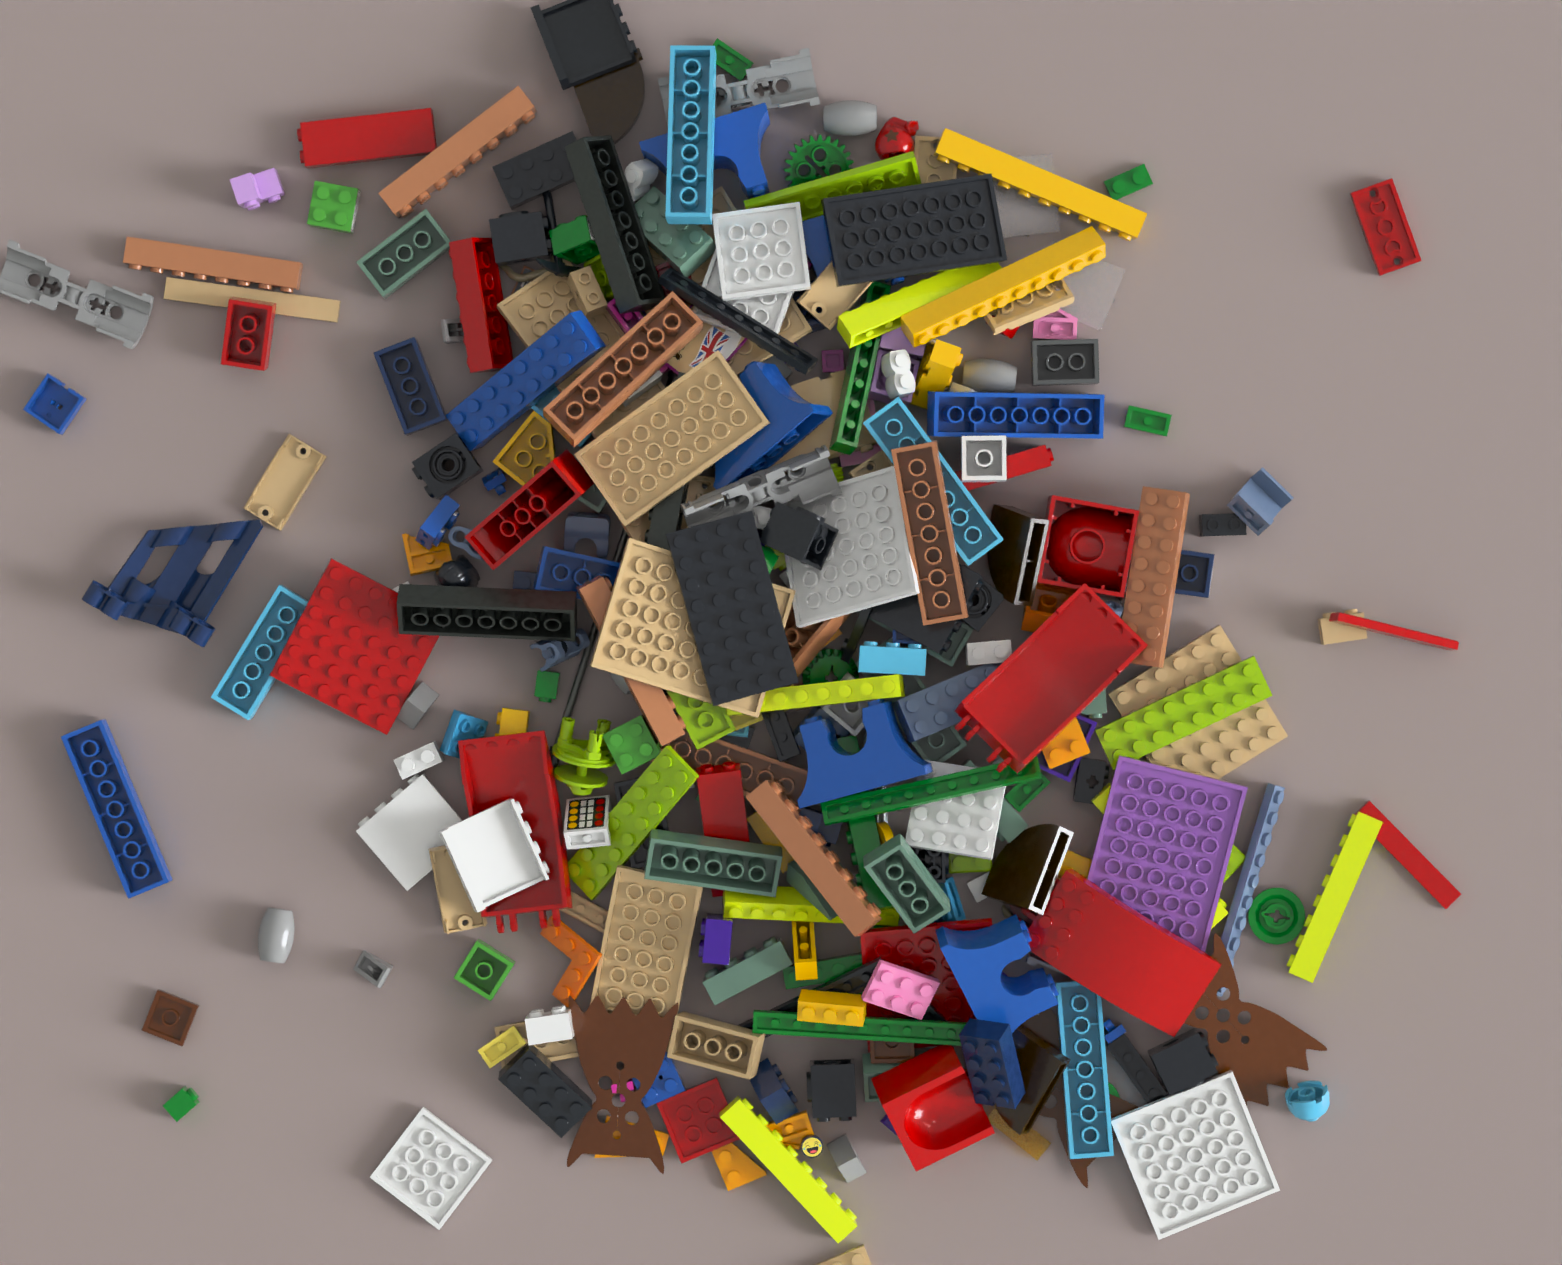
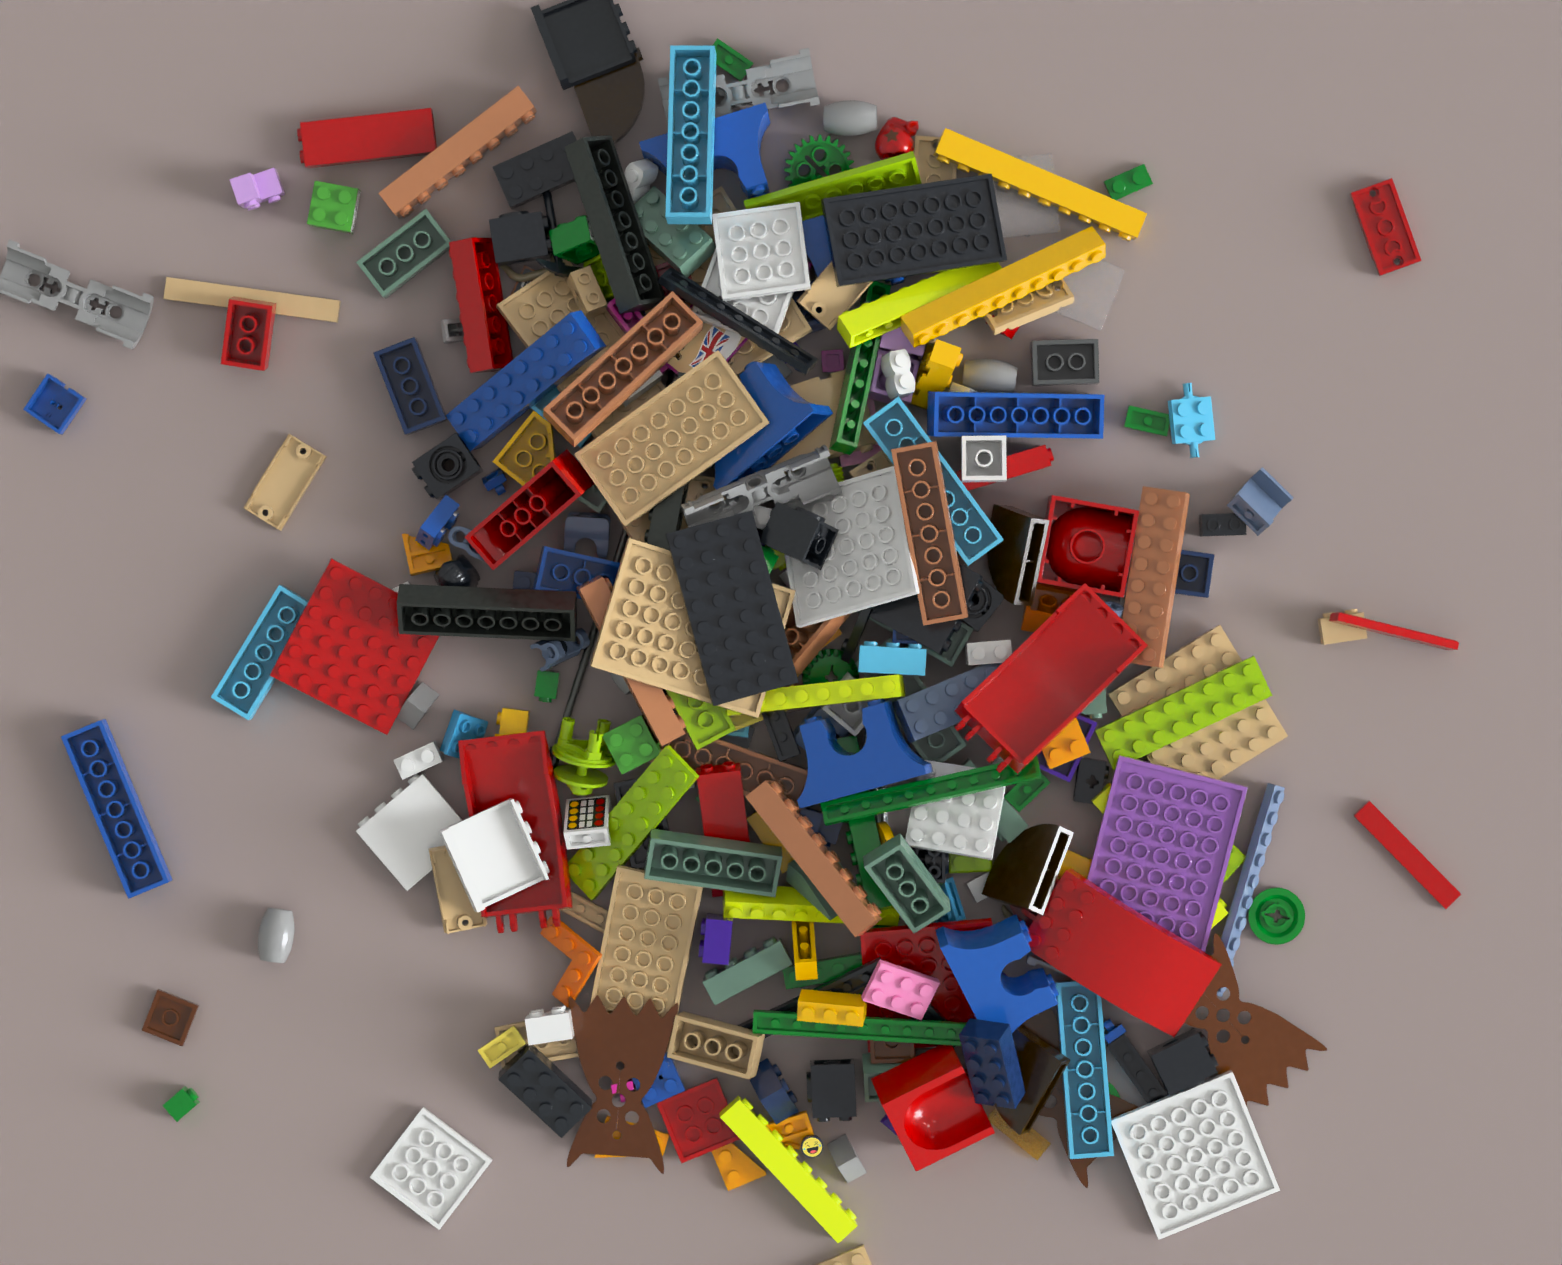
(181, 595): dark blue panel -> none
(212, 263): nougat brick -> none
(373, 968): light grey slope -> none
(484, 969): bright green brick -> none
(1056, 325): bright pink wing -> none
(1191, 420): none -> medium azure plate
(1308, 1100): medium azure cylinder -> none
(1335, 896): neon yellow brick -> none

